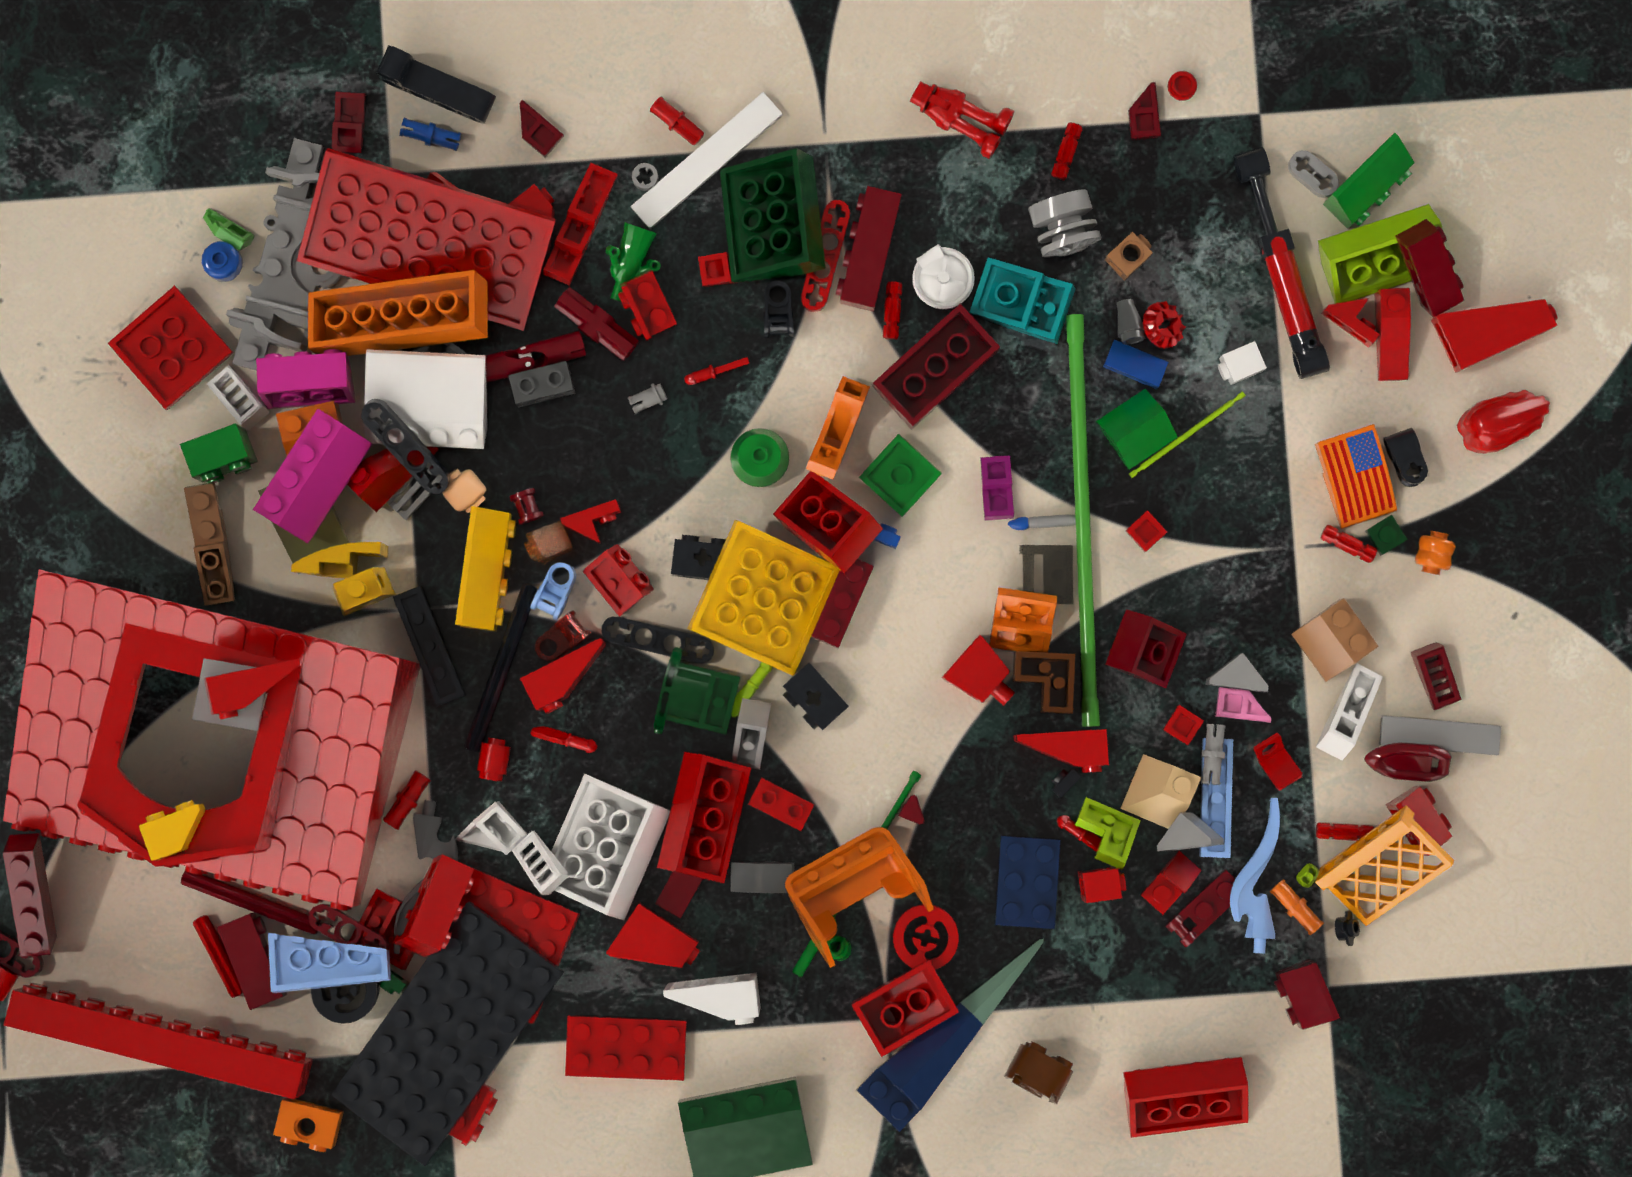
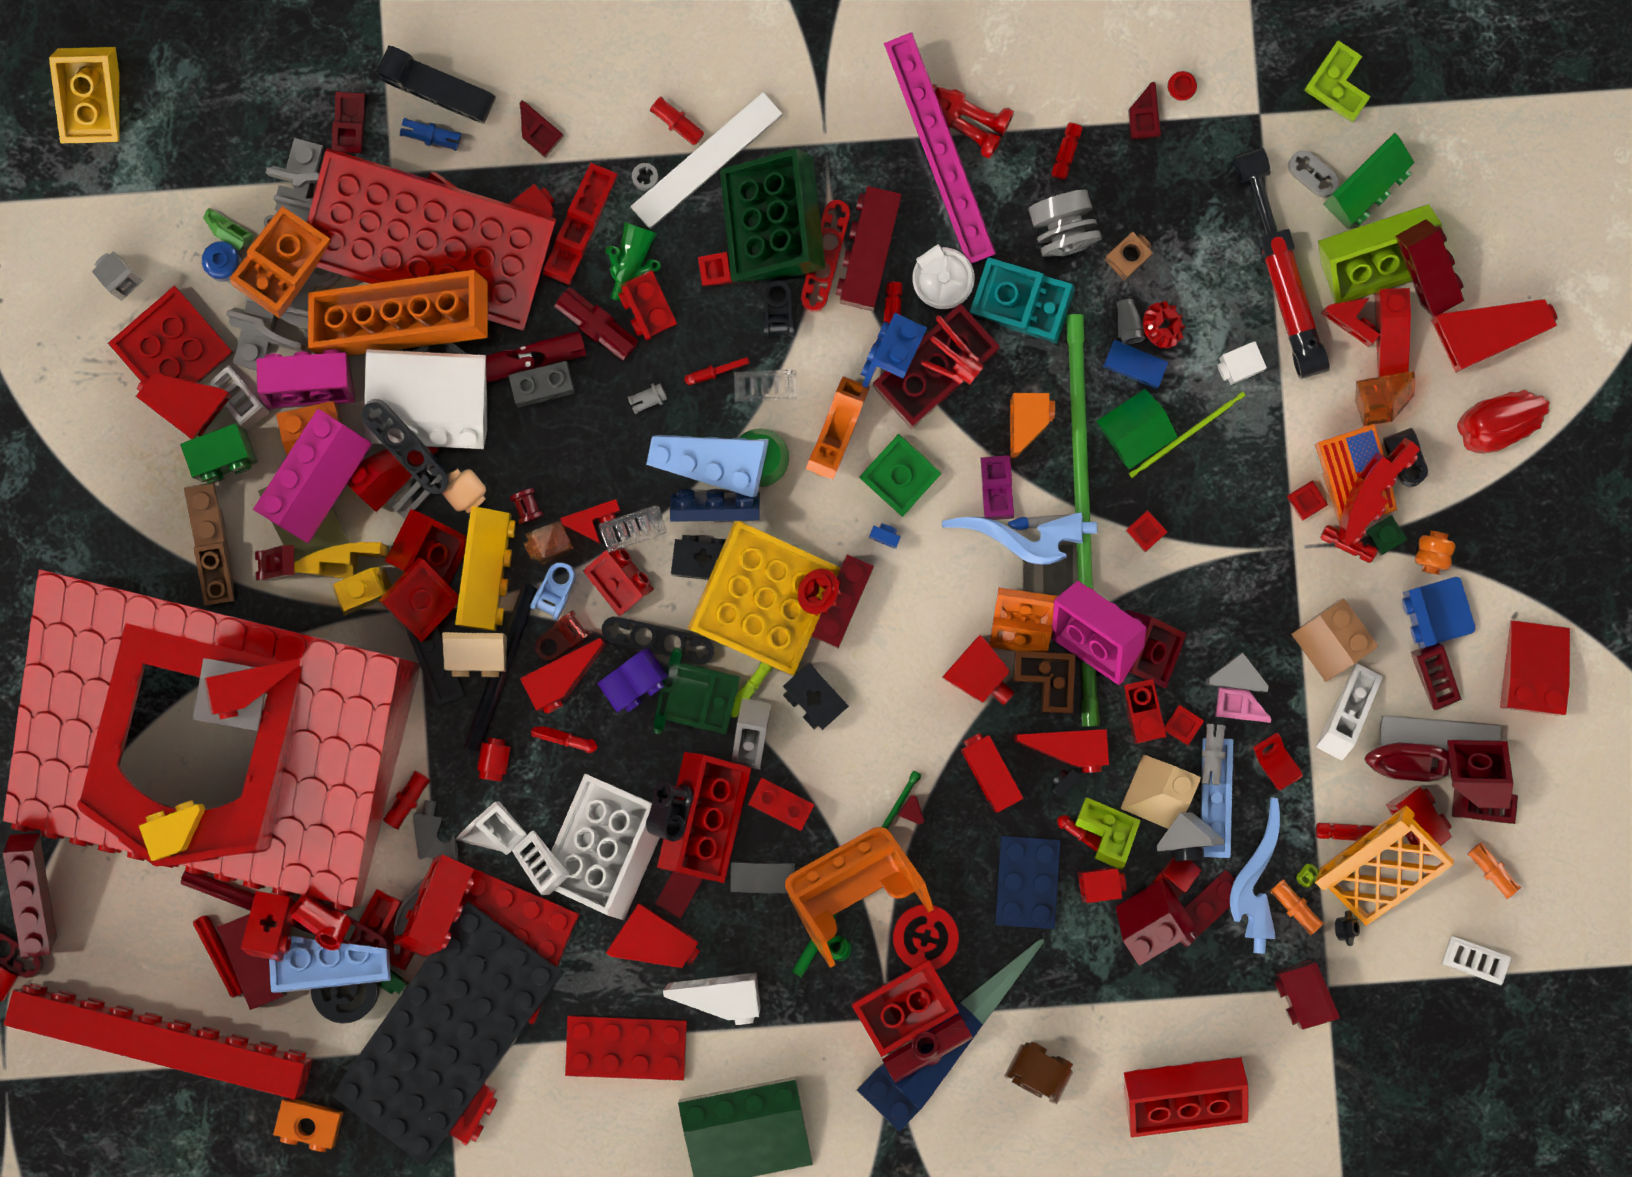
(86, 94): none -> yellow slope
(116, 275): none -> light grey slope
(183, 403): none -> red slope
(265, 912): none -> red brick
(275, 563): none -> dark red plate
(280, 262): none -> orange slope
(327, 925): none -> red piece
(420, 599): none -> red hinge
(429, 540): none -> red slope
(474, 653): none -> tan slope
(633, 680): none -> dark purple brick
(649, 521): none -> clear slope
(667, 813): none -> black piece
(713, 506): none -> dark blue plate
(717, 461): none -> light blue wing
(790, 385): none -> clear slope
(810, 587): none -> red gear
(828, 521): red brick -> none
(894, 347): none -> blue bracket
(910, 1059): none -> dark red piece
(939, 147): none -> dark pink plate
(966, 367): none -> red plant
(991, 772): none -> red window
(1028, 419): none -> orange slope
(1040, 552): none -> light blue piece
(1097, 631): none -> dark pink slope
(1144, 711): none -> red slope
(1153, 921): none -> dark red slope
(1189, 854): none -> black tile
(1307, 500): none -> red tile
(1330, 83): none -> lime plate
(1365, 498): none -> red slope
(1383, 397): none -> clear orange slope
(1438, 612): none -> blue bracket
(1466, 809): none -> dark red slope
(1482, 772): none -> dark red slope
(1494, 870): none -> orange pin
(1501, 968): none -> white slope
(1537, 669): none -> red slope

